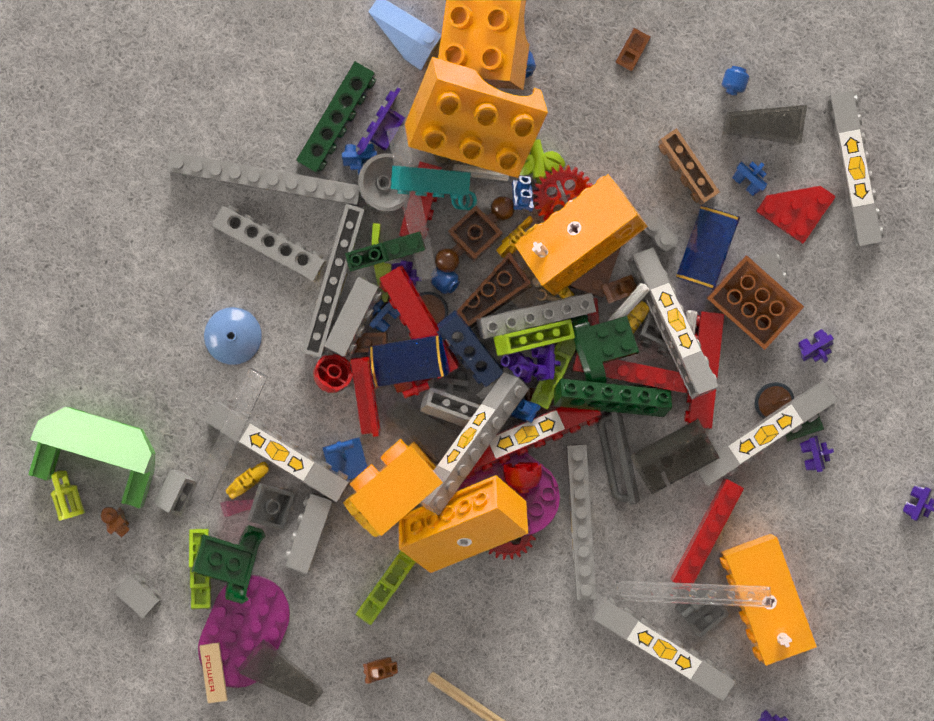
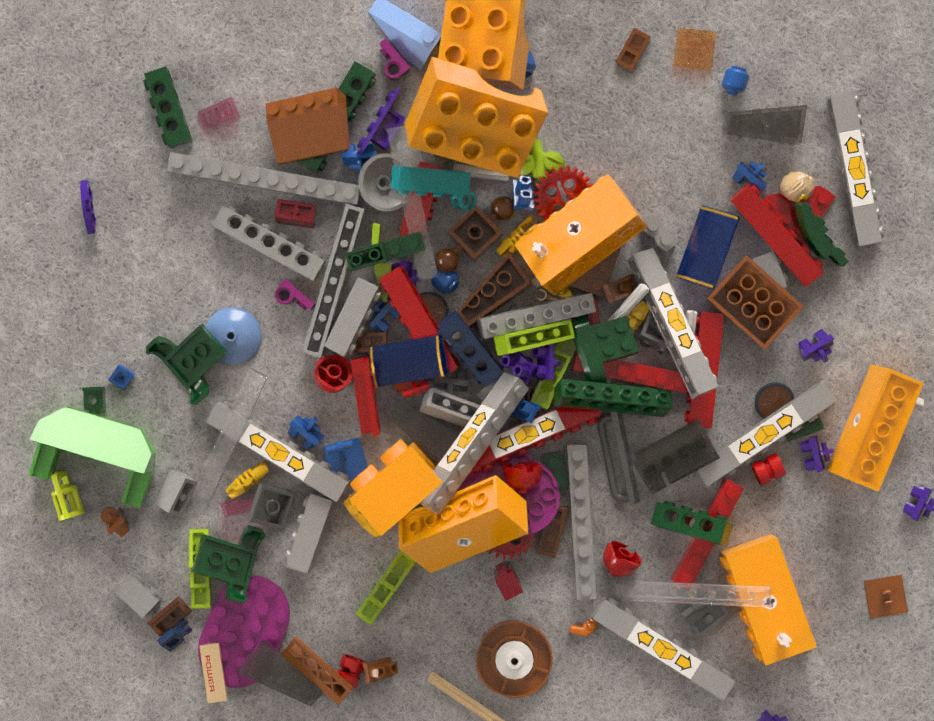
(87, 206): none -> dark purple tile
(99, 394): none -> dark green brick
(121, 377): none -> blue tile
(152, 81): none -> dark green brick
(169, 616): none -> reddish brown hinge
(174, 637): none -> dark blue plate
(190, 359): none -> dark green piece
(235, 113): none -> clear pink slope
(295, 213): none -> dark red hinge
(303, 301): none -> magenta plate
(307, 429): none -> blue hips
(308, 125): none -> dark orange slope
(315, 673): none -> dark orange fence
(350, 669): none -> red wheel
(396, 60): none -> magenta plate
(507, 580): none -> dark red brick
(509, 641): none -> dark orange piece
(552, 533): none -> reddish brown plate
(555, 464): none -> dark green plate
(585, 629): none -> orange arm
(619, 560): none -> red cylinder
(686, 163): medium nougat brick -> none
(694, 49): none -> clear orange tile
(718, 534): none -> dark green brick
(769, 469): none -> red wheel
(777, 235): none -> red brick
(797, 186): none -> tan hair
(814, 231): none -> dark green slope
(875, 426): none -> light orange piece
(885, 596): none -> dark orange piece

